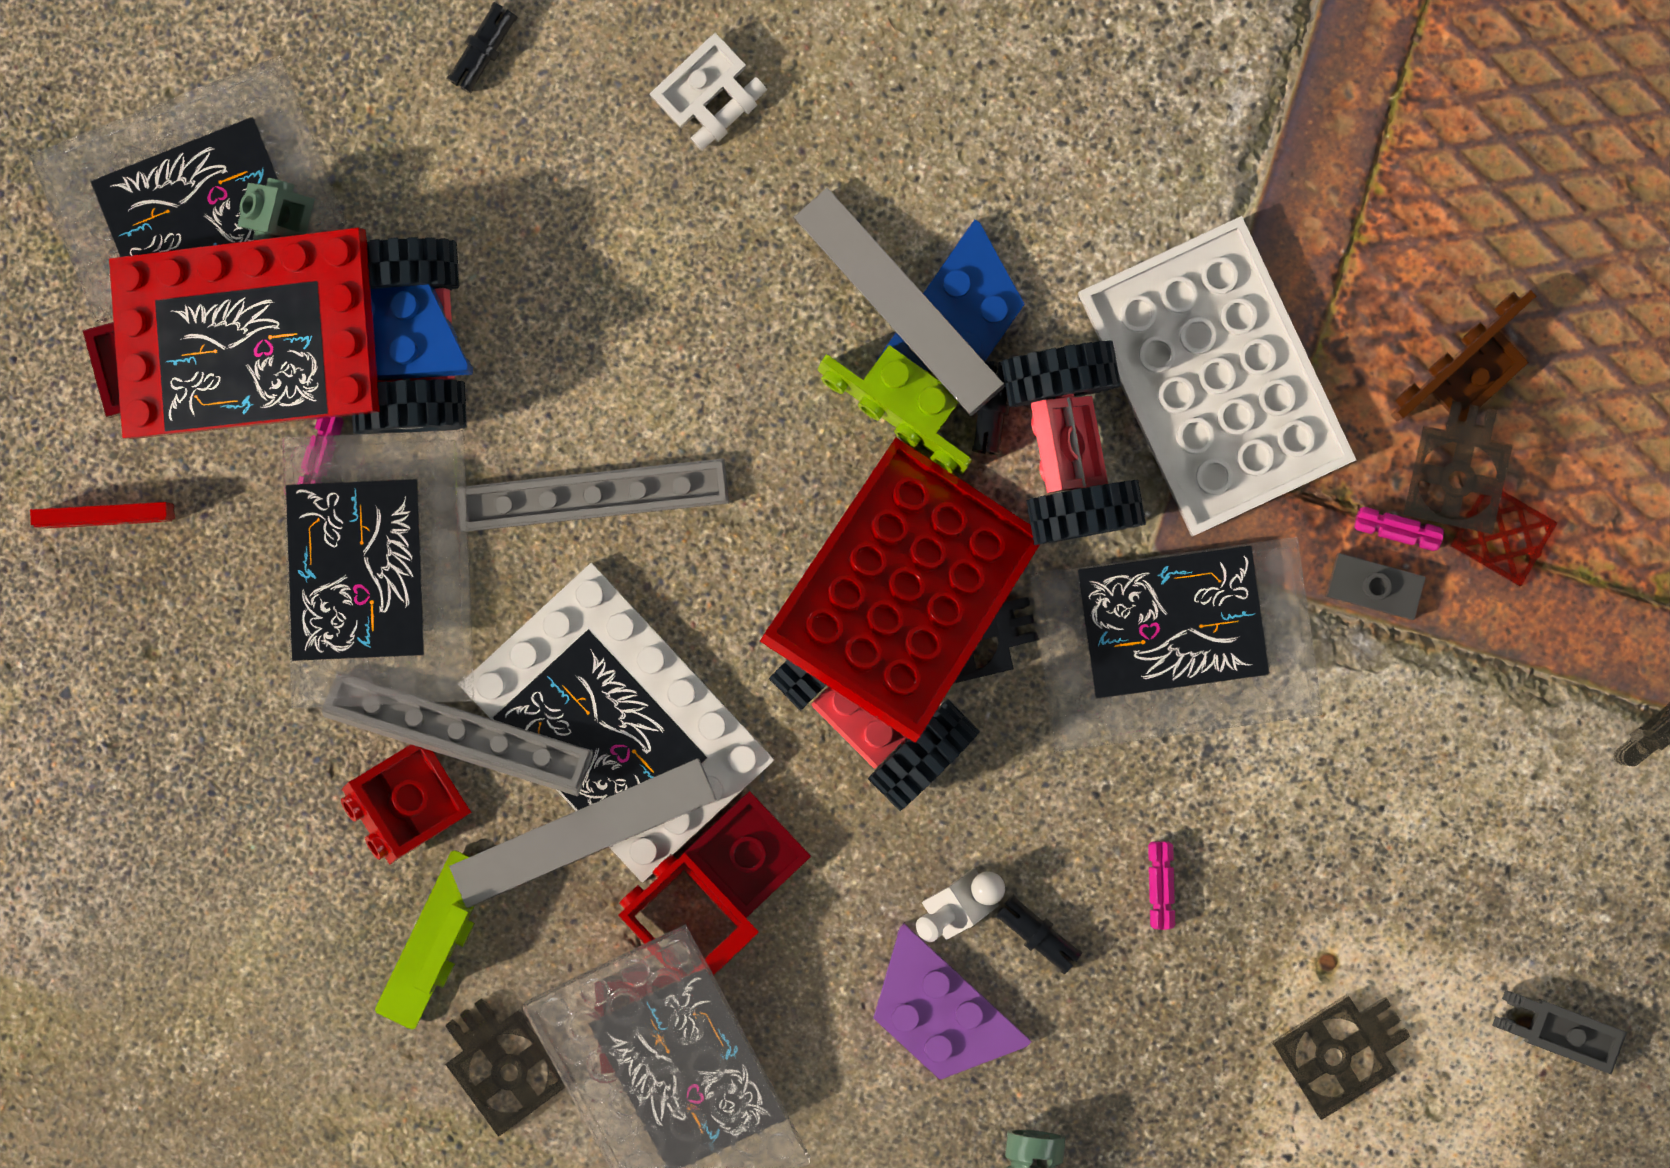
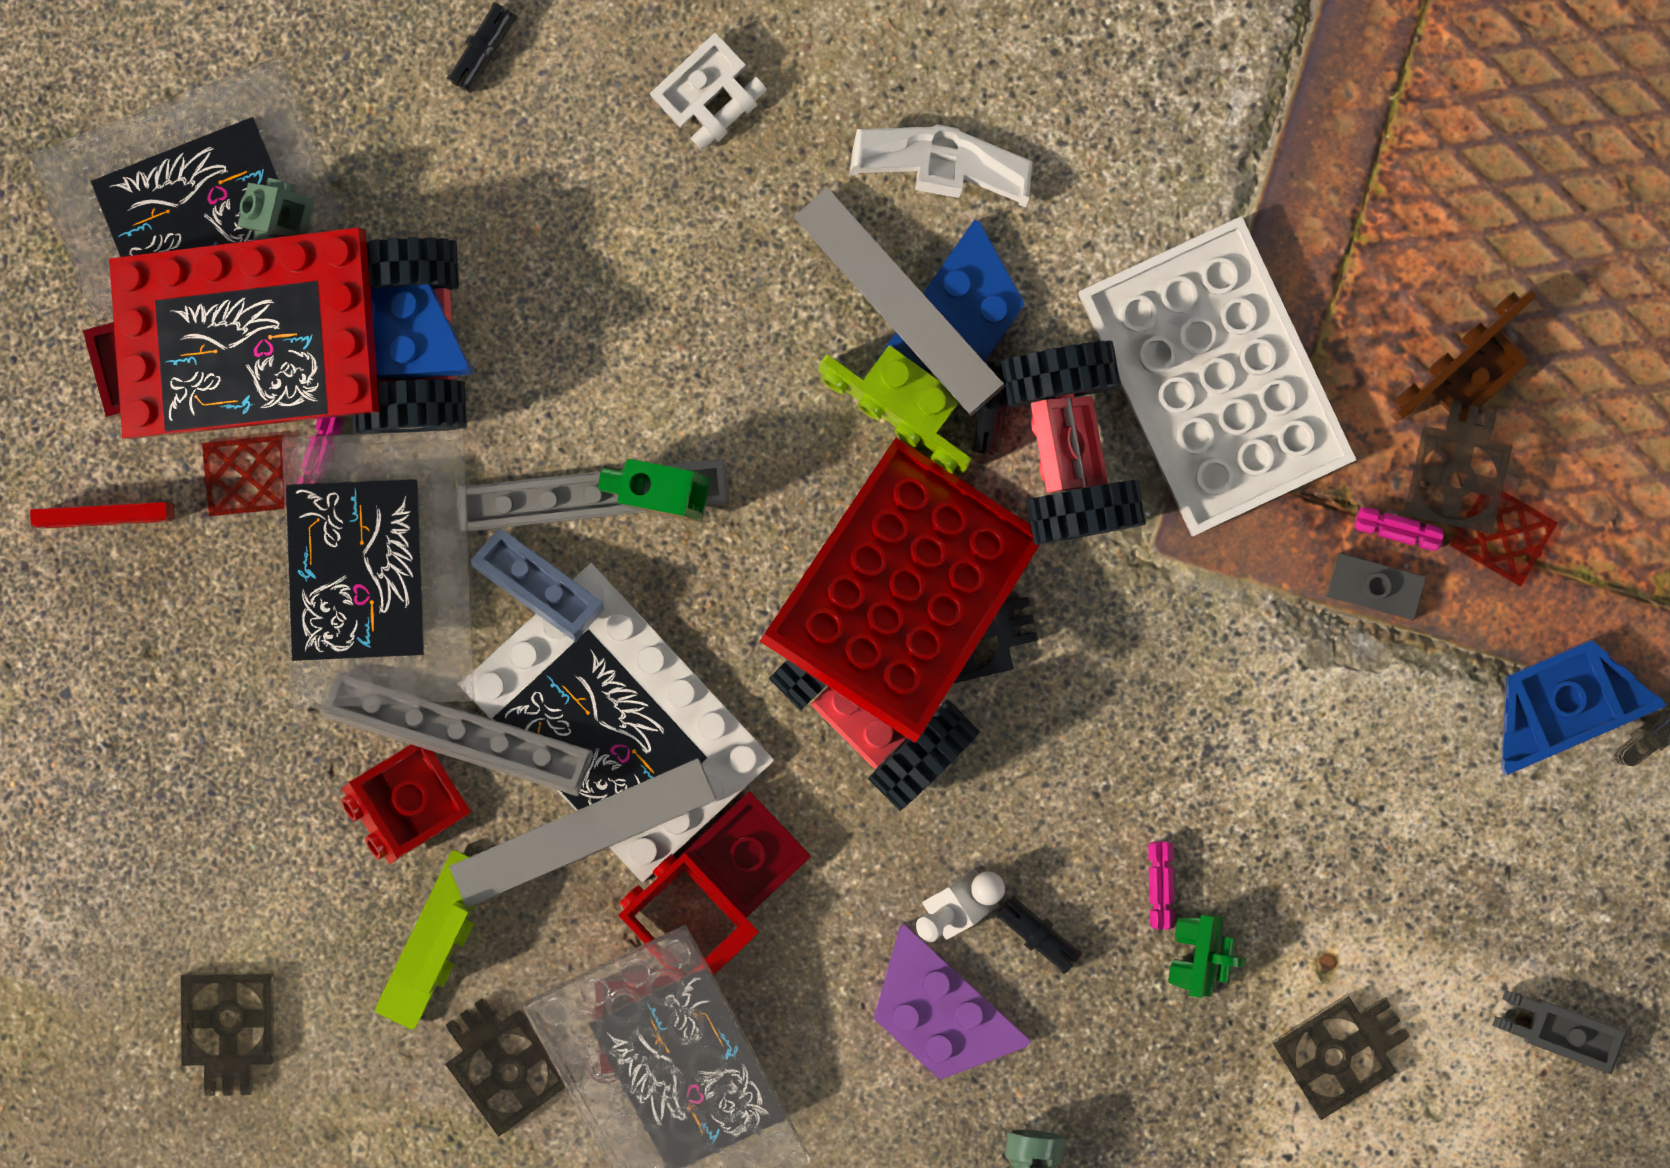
(211, 479): none -> clear red window
(228, 1062): none -> clear smoke piece
(537, 584): none -> sand blue plate
(671, 491): none -> green torso
(942, 160): none -> white plate
(1176, 644): plate -> none
(1200, 975): none -> green hips
(1568, 703): none -> blue wing

